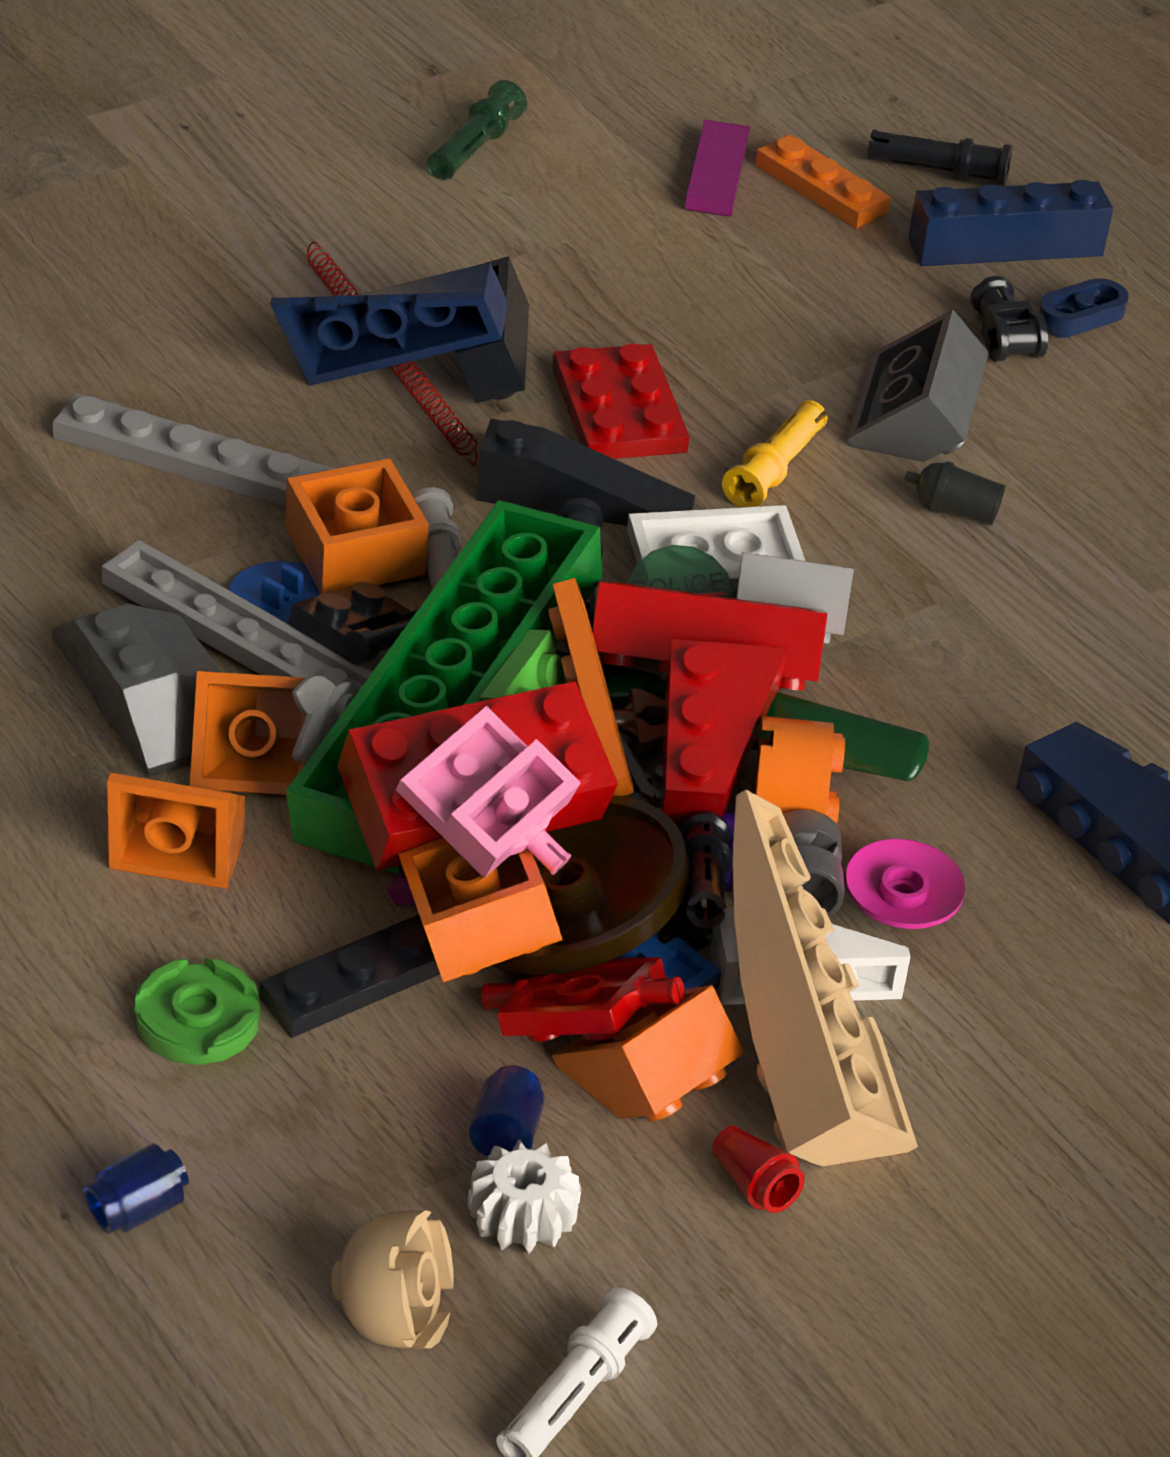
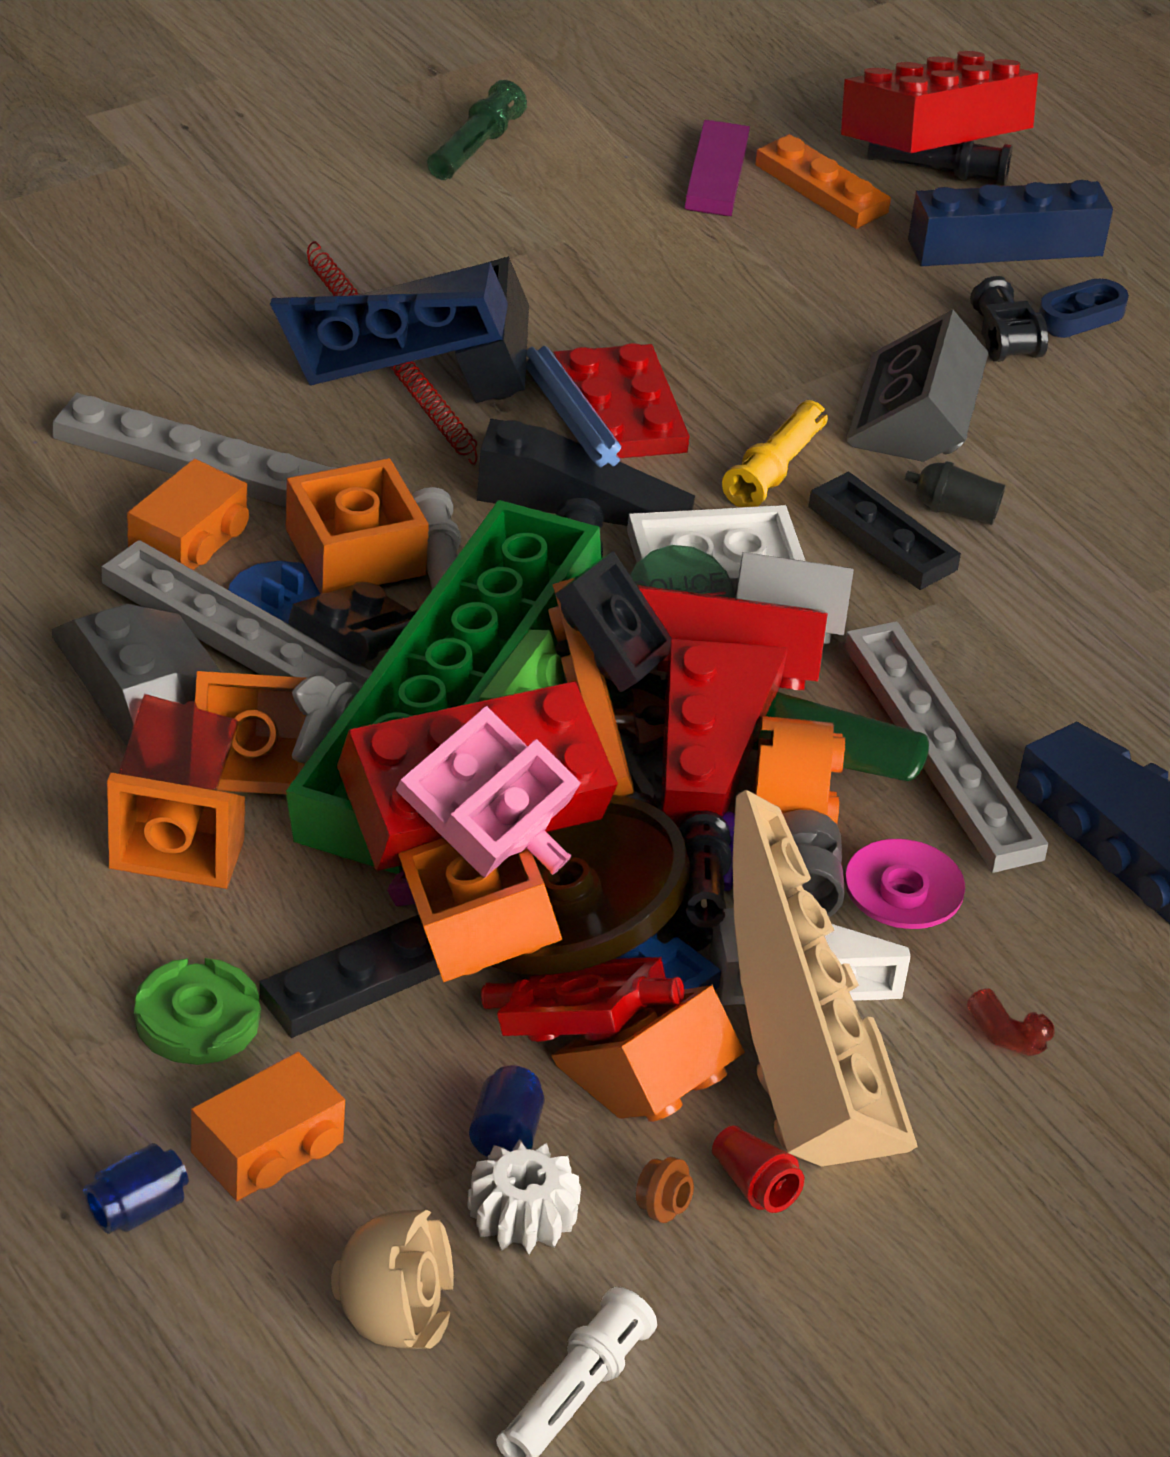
(178, 744): none -> clear red piece
(191, 514): none -> orange brick
(267, 1126): none -> orange brick
(573, 407): none -> medium blue axle
(615, 621): none -> black plate
(664, 1188): none -> dark orange plate
(884, 530): none -> black plate
(939, 102): none -> red piece
(955, 757): none -> light grey plate
(1006, 1032): none -> clear red arm

